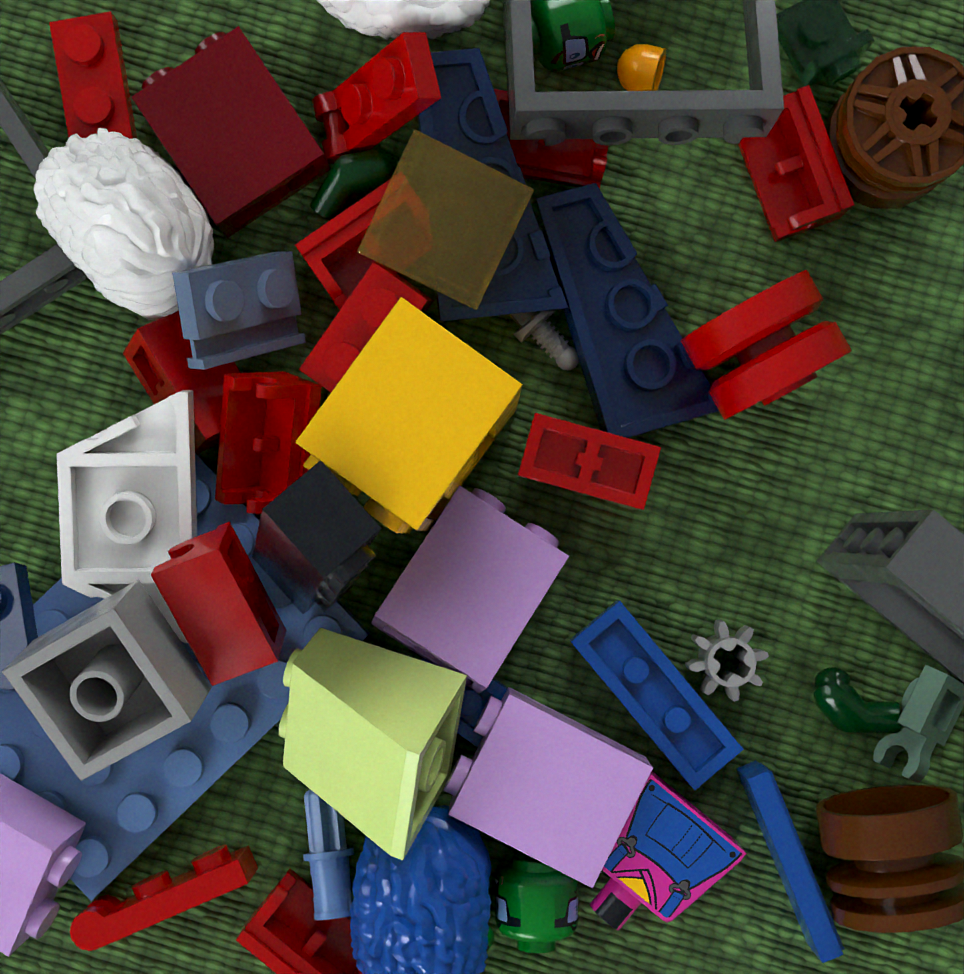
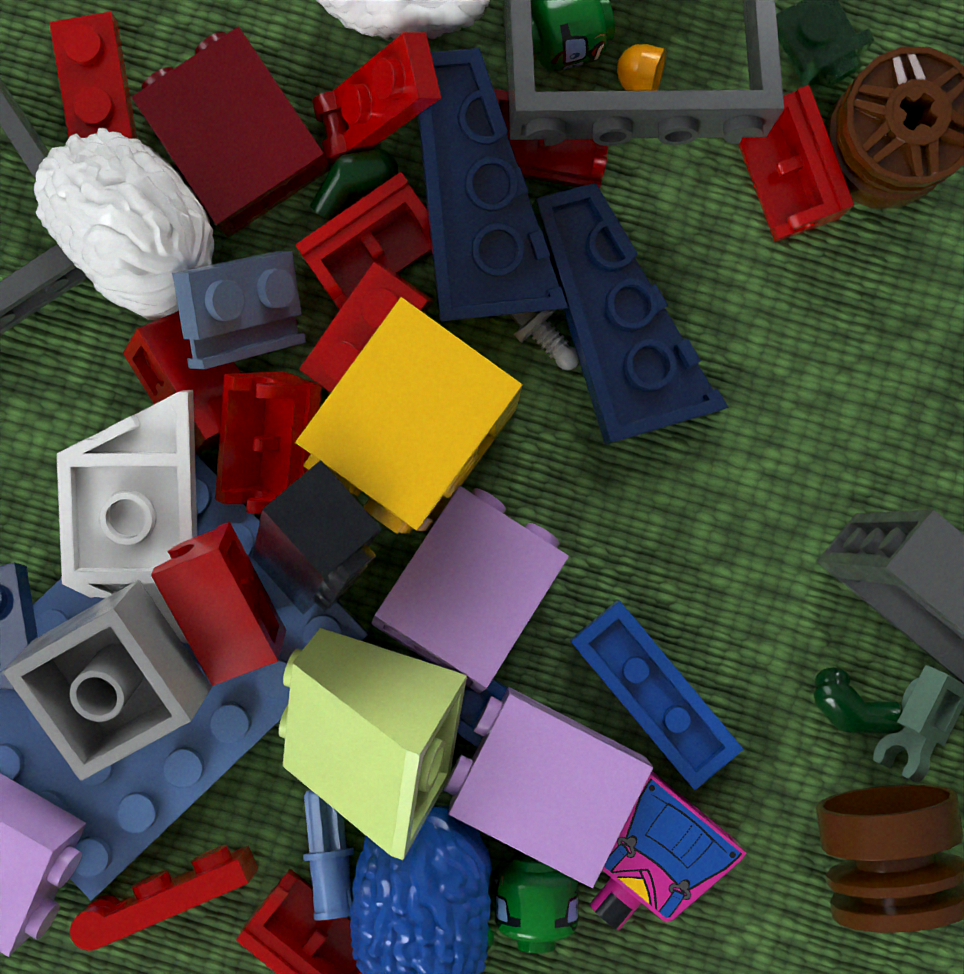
(445, 220): clear yellow tile -> none
(589, 461): red hinge -> none
(742, 653): light grey gear -> none
(767, 348): red wheel -> none
(791, 861): blue tile -> none

